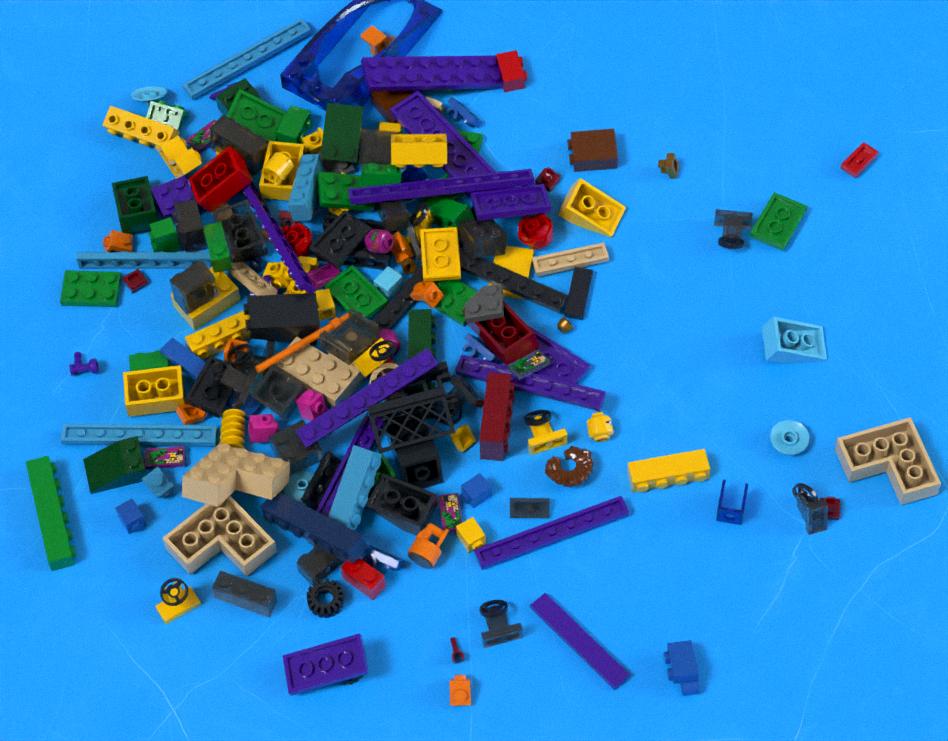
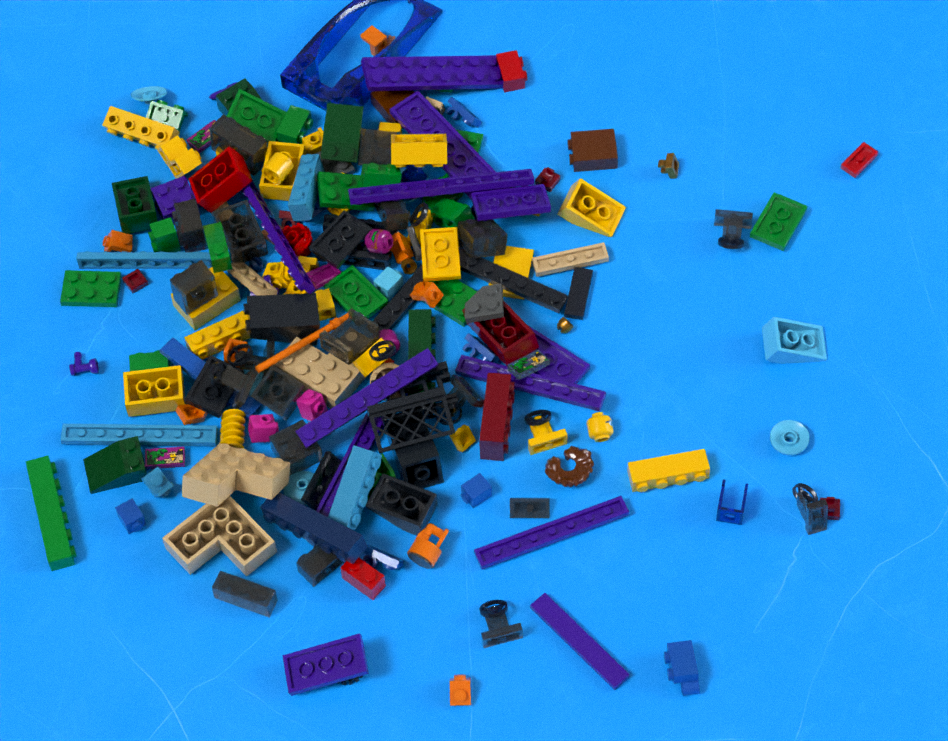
(175, 600): yellow piece -> none
(246, 58): dark azure plate -> none
(325, 587): black tyre -> none
(450, 511): tile -> none
(456, 652): dark red hand -> none
(470, 535): yellow brick -> none
(535, 231): red cone -> none
(893, 450): tan brick -> none

